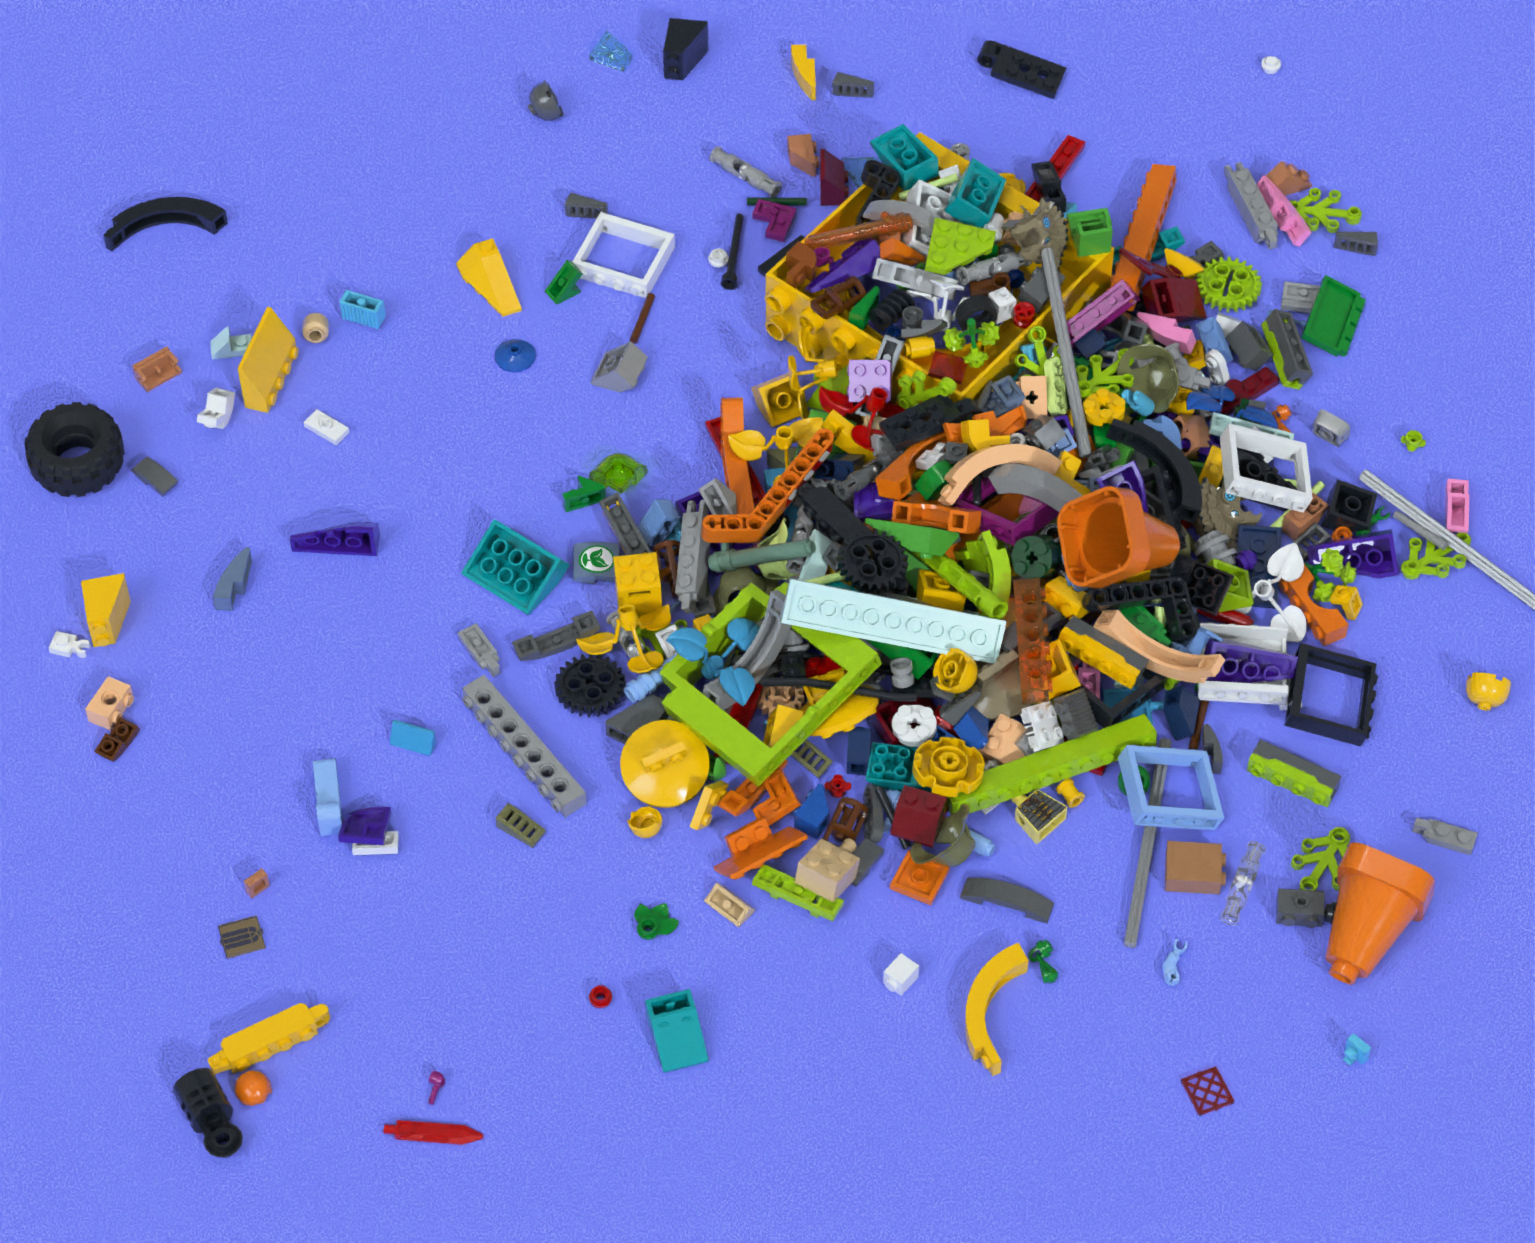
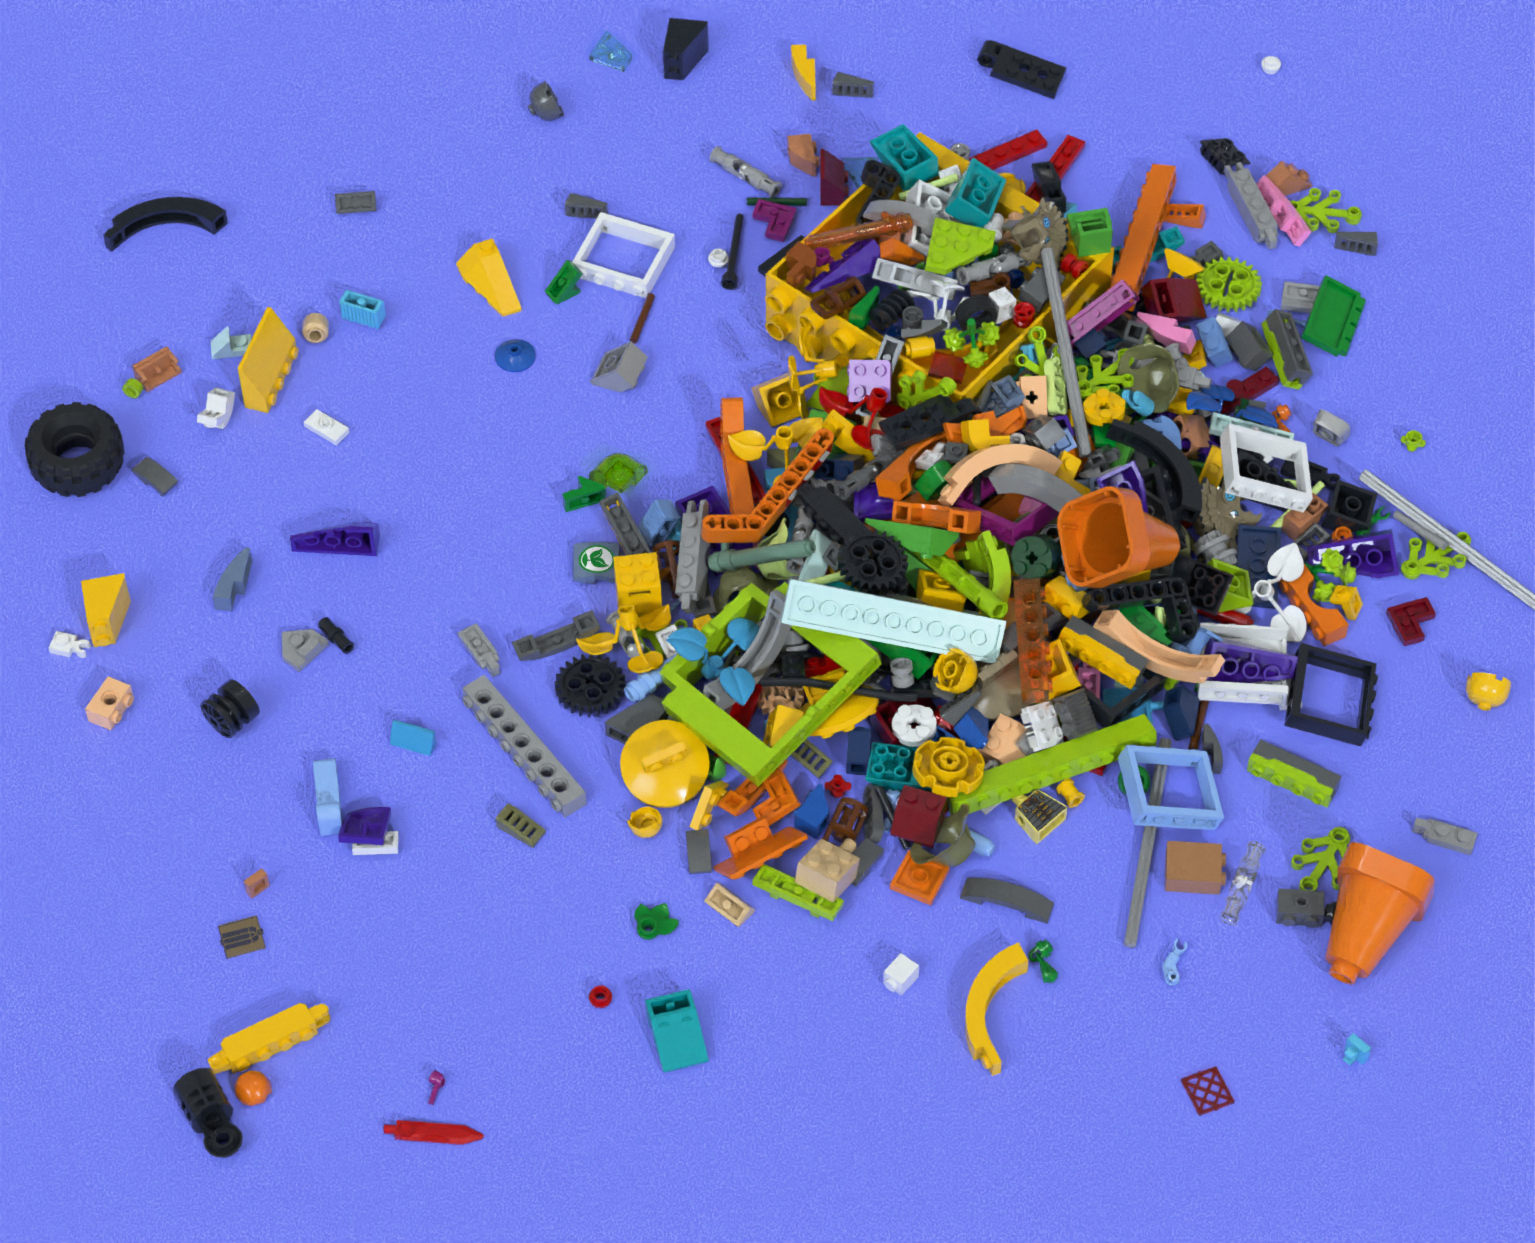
(118, 740): reddish brown slope -> none
(132, 388): none -> lime axle
(230, 708): none -> black wheel
(302, 647): none -> light grey plate
(336, 635): none -> black pin
(355, 202): none -> dark grey plate
(514, 567): teal slope -> none
(698, 851): none -> dark grey slope
(719, 498): light grey slope -> none
(1012, 150): none -> red plate
(1074, 266): none -> red wheel
(1150, 268): dark red piece -> none
(1195, 216): none -> orange slope
(1217, 367): white plate -> none
(1222, 153): none -> black hinge
(1246, 559): dark purple plate -> none
(1317, 473): none -> black plate
(1406, 619): none -> dark red plate
(1457, 505): bright pink slope -> none

